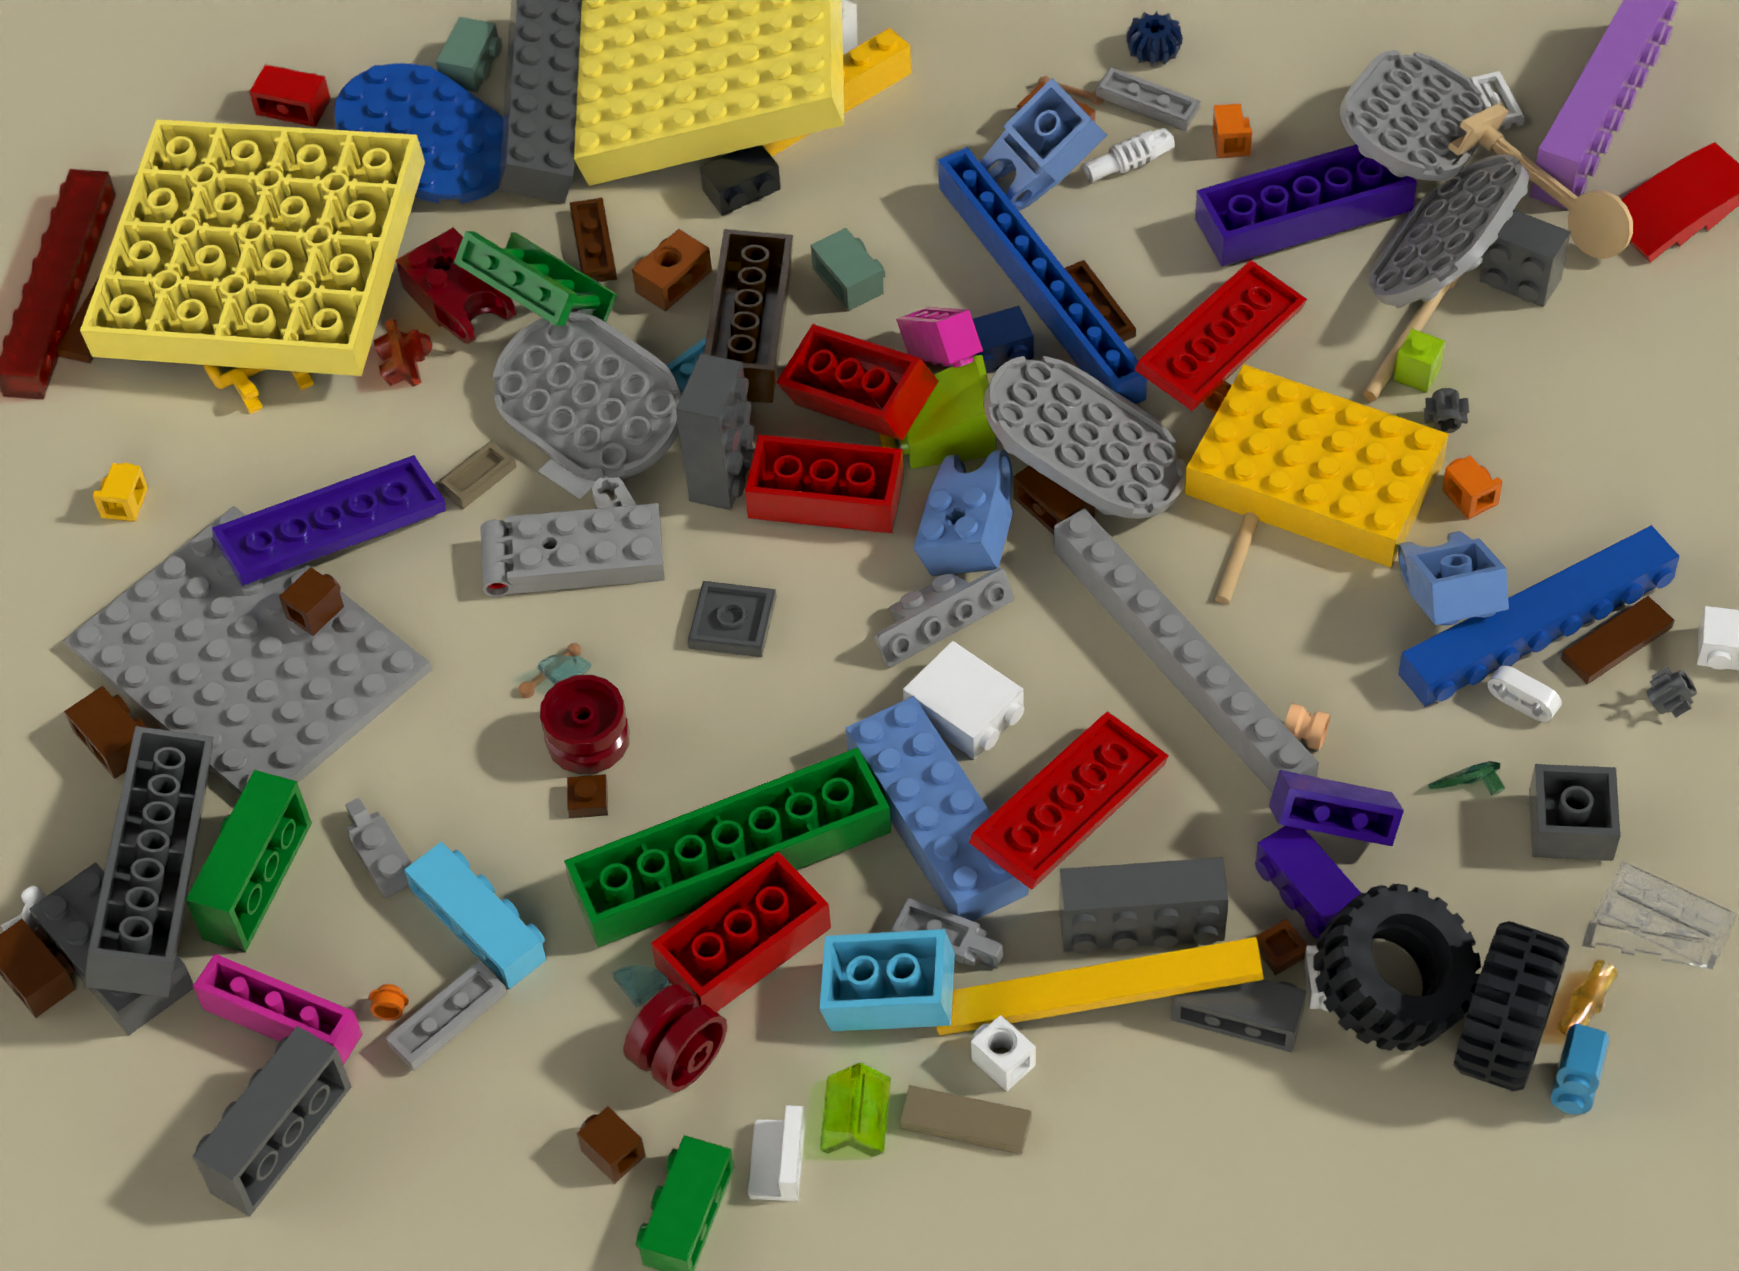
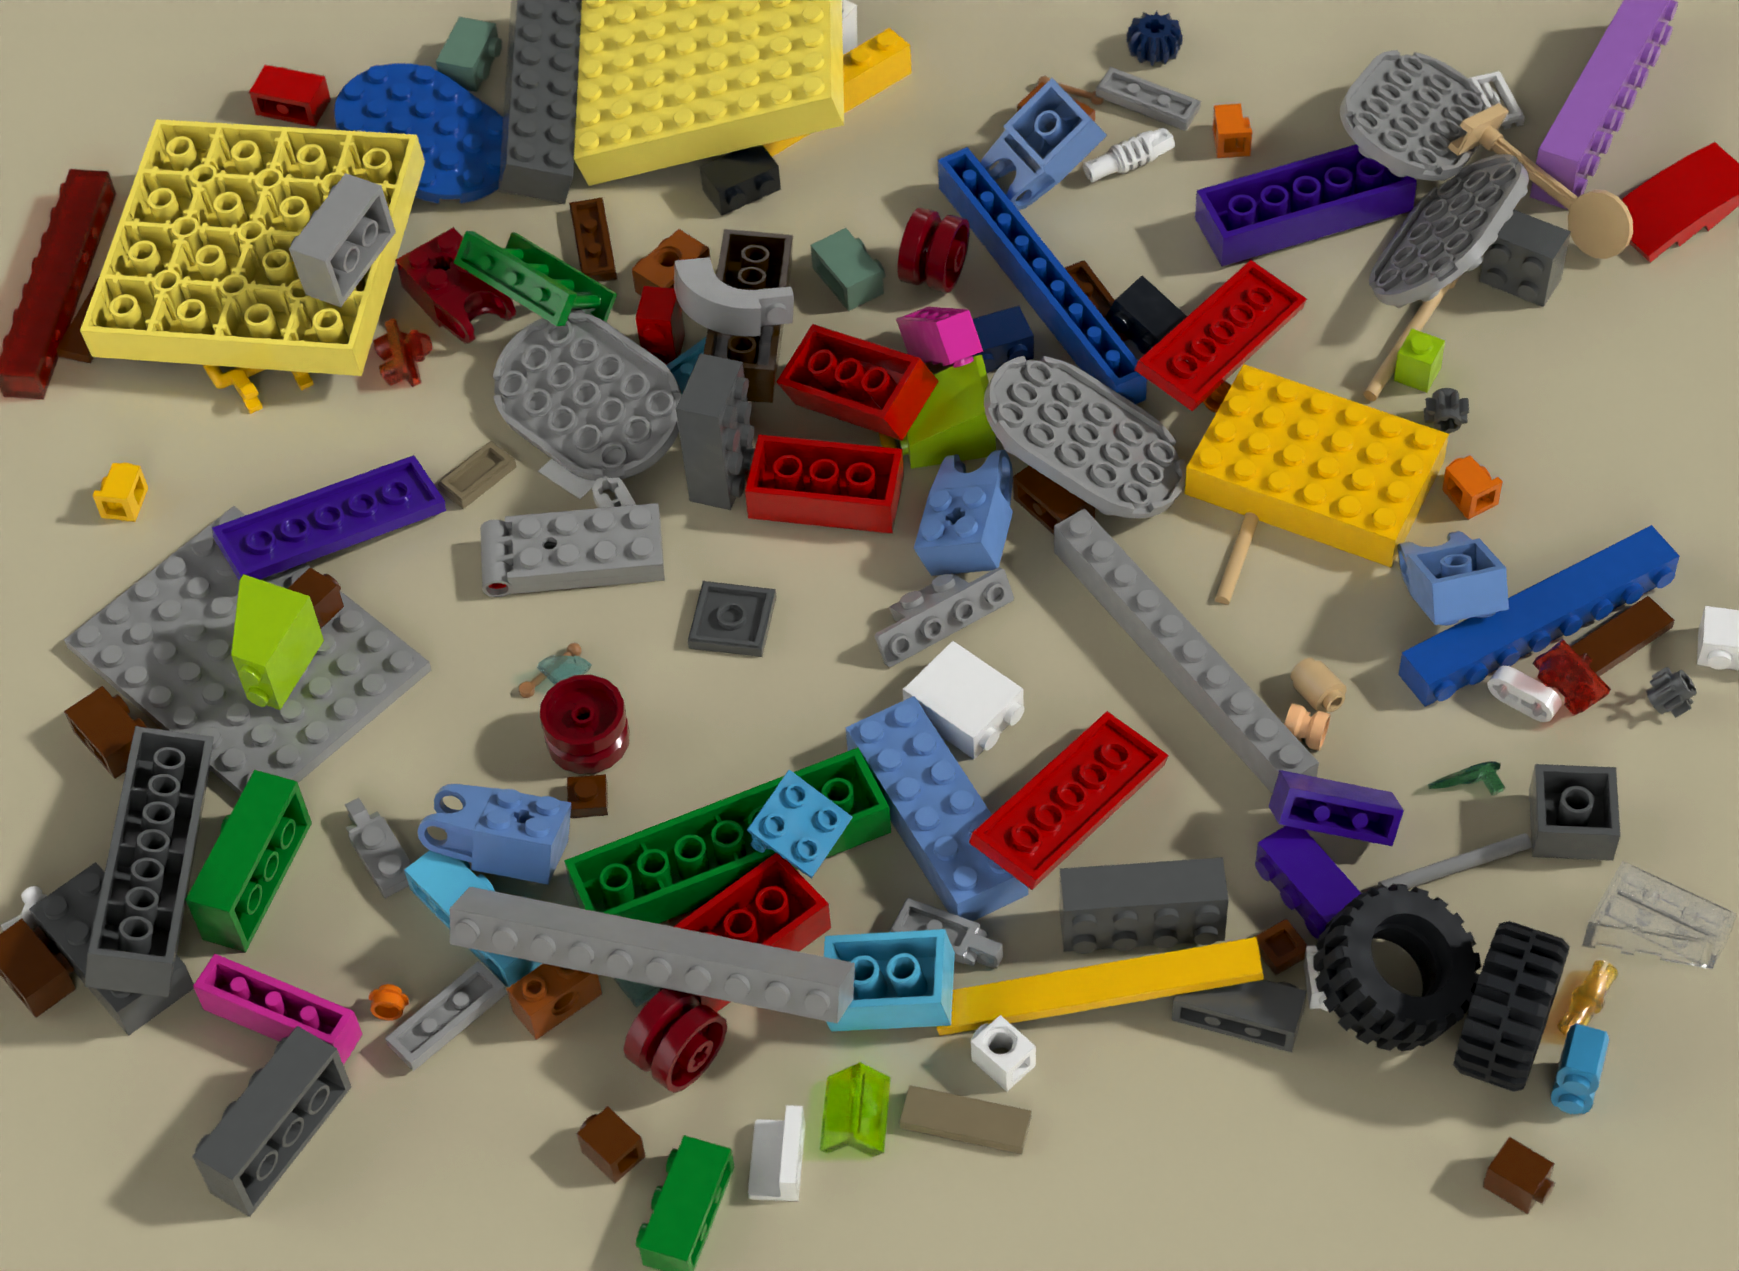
(272, 640): none -> lime slope
(342, 239): none -> light grey brick
(500, 831): none -> medium blue brick
(551, 996): none -> dark orange brick
(653, 954): none -> light grey brick
(660, 323): none -> red brick
(725, 307): none -> light grey arch
(798, 824): none -> dark azure hinge
(933, 250): none -> dark red wheel
(1144, 314): none -> black brick
(1318, 685): none -> tan brick
(1461, 862): none -> light grey bar
(1519, 1176): none -> reddish brown brick
(1571, 677): none -> clear red hips

